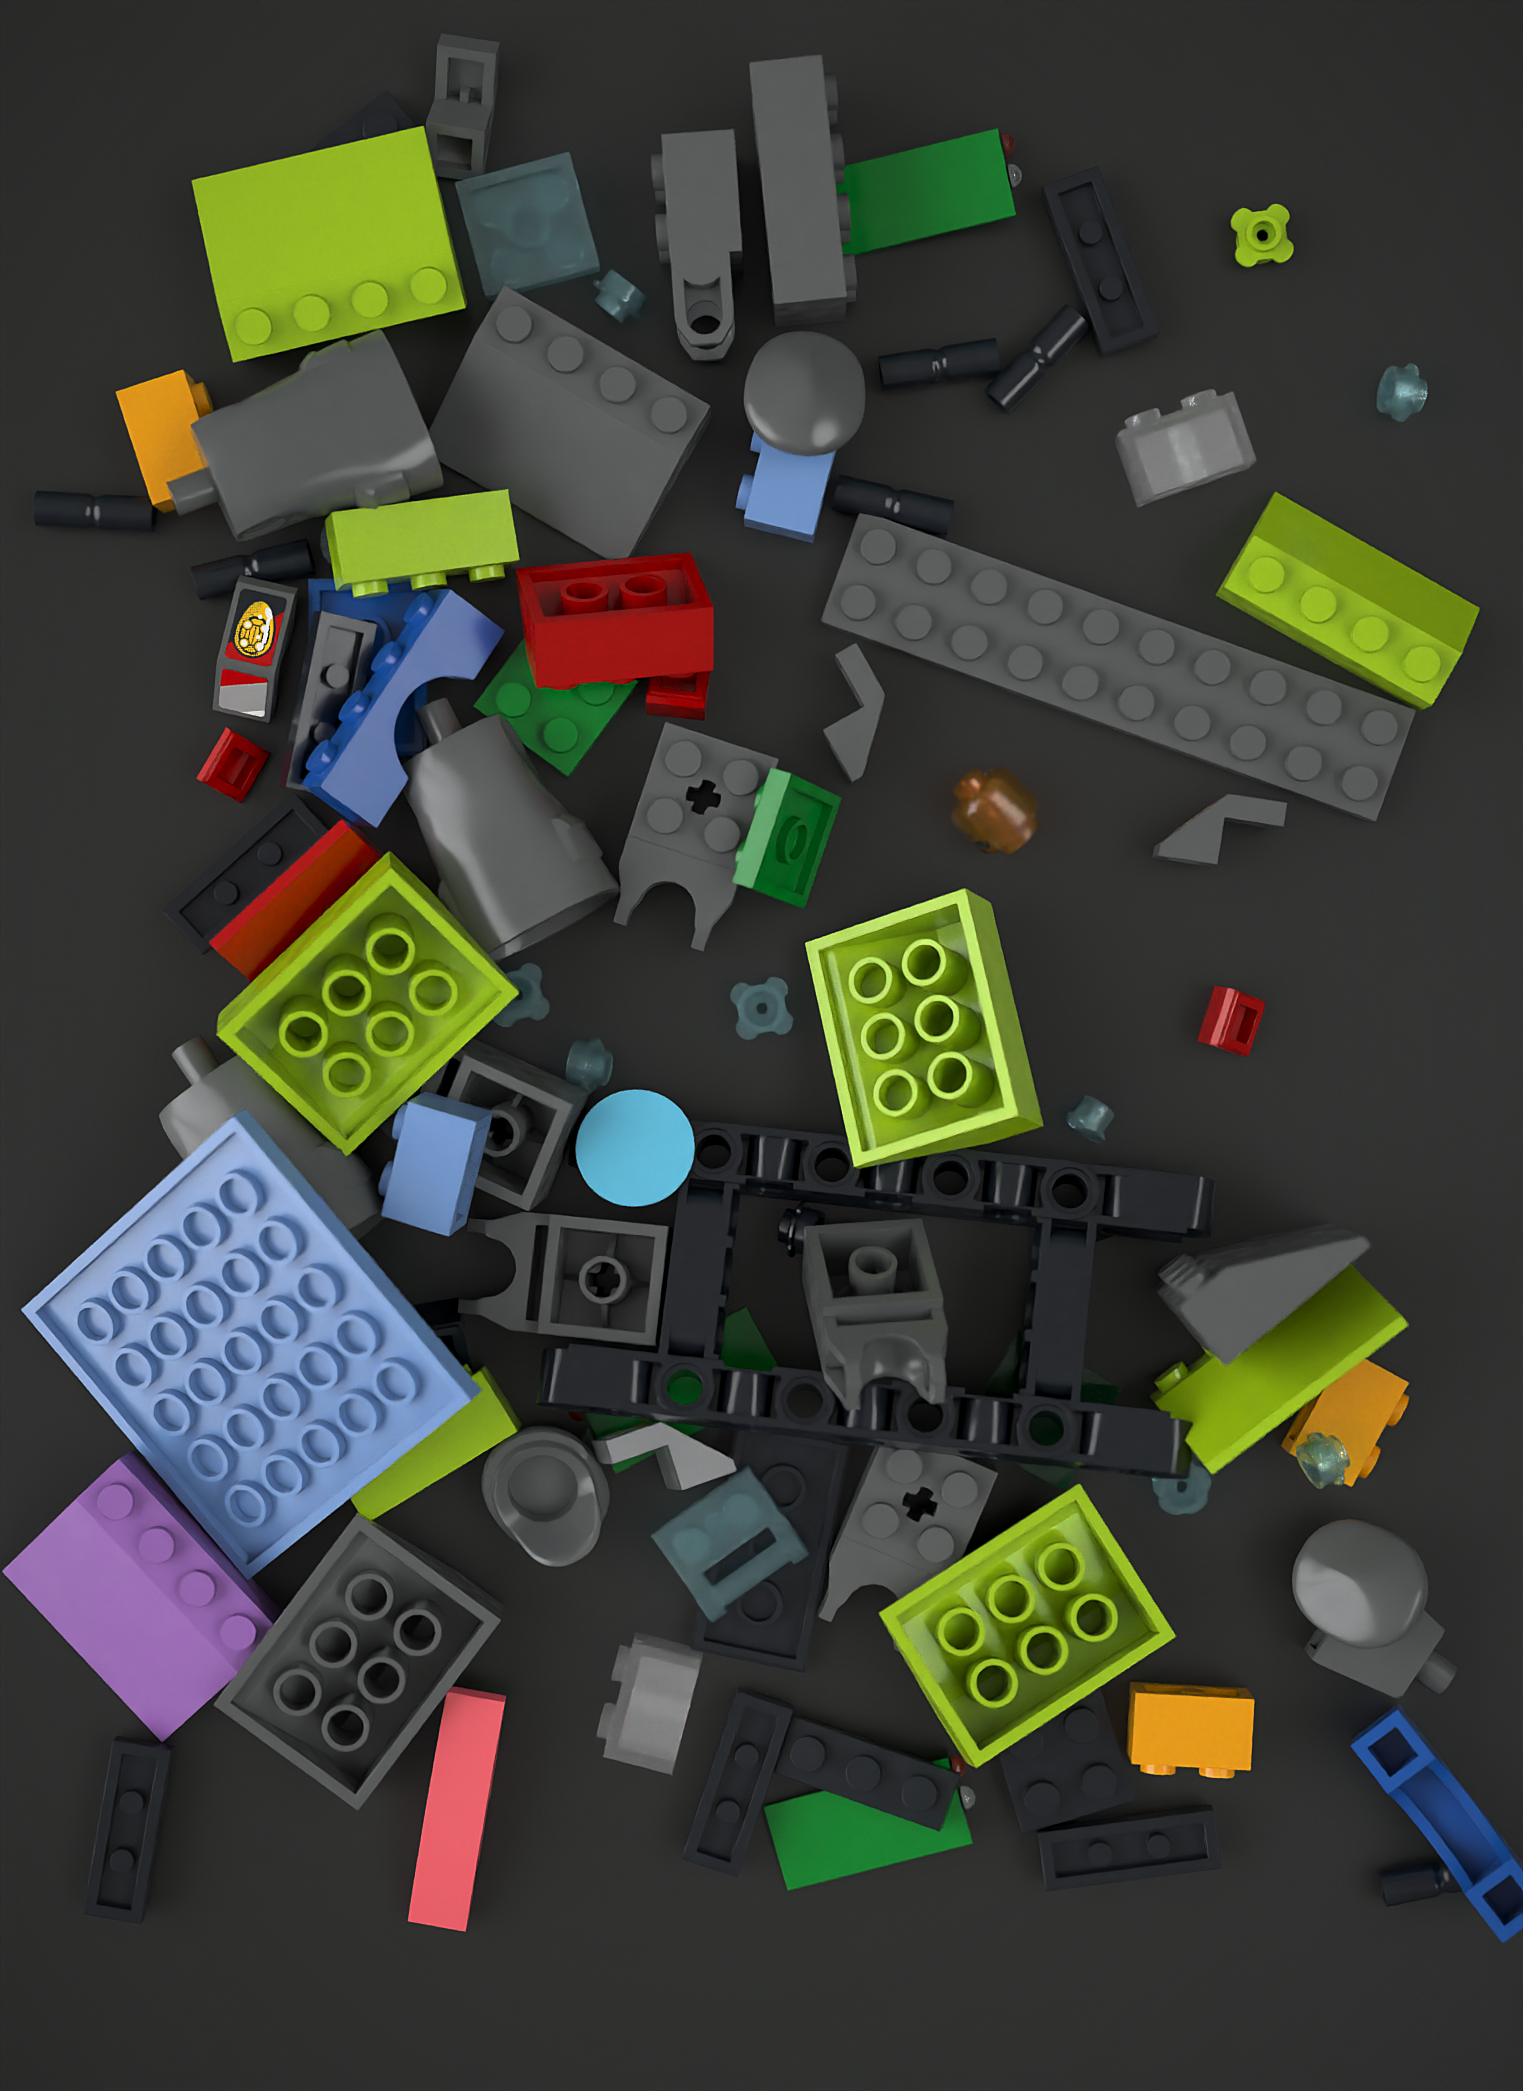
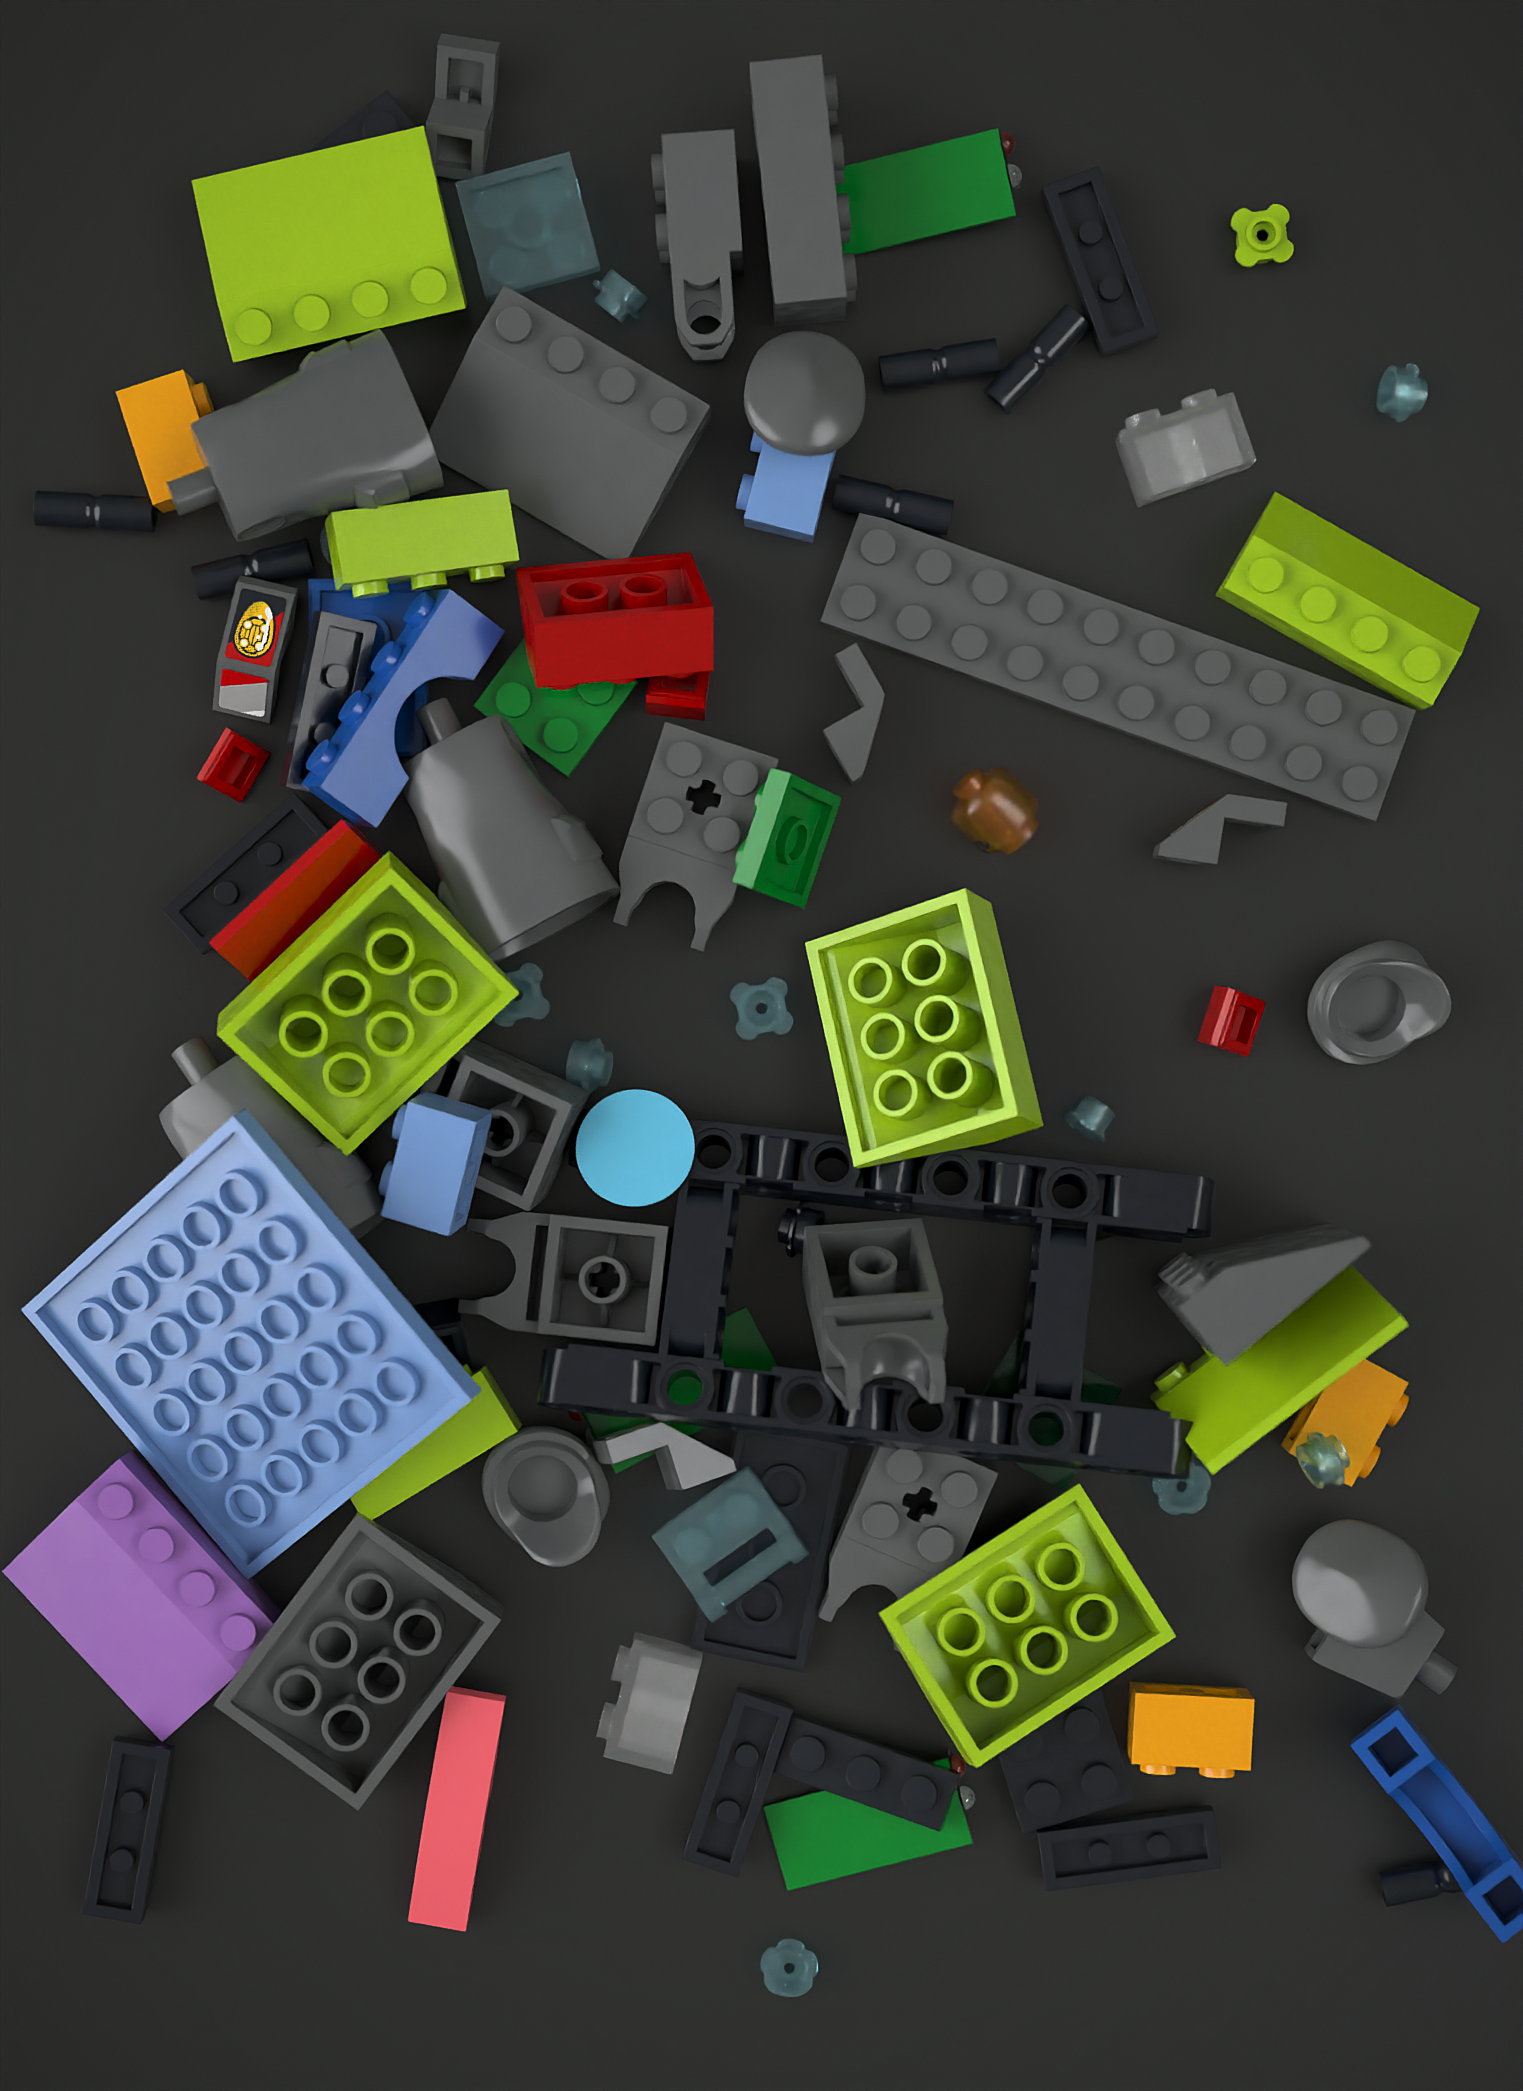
(793, 1983): none -> clear light blue plate
(1376, 1003): none -> dark grey piece

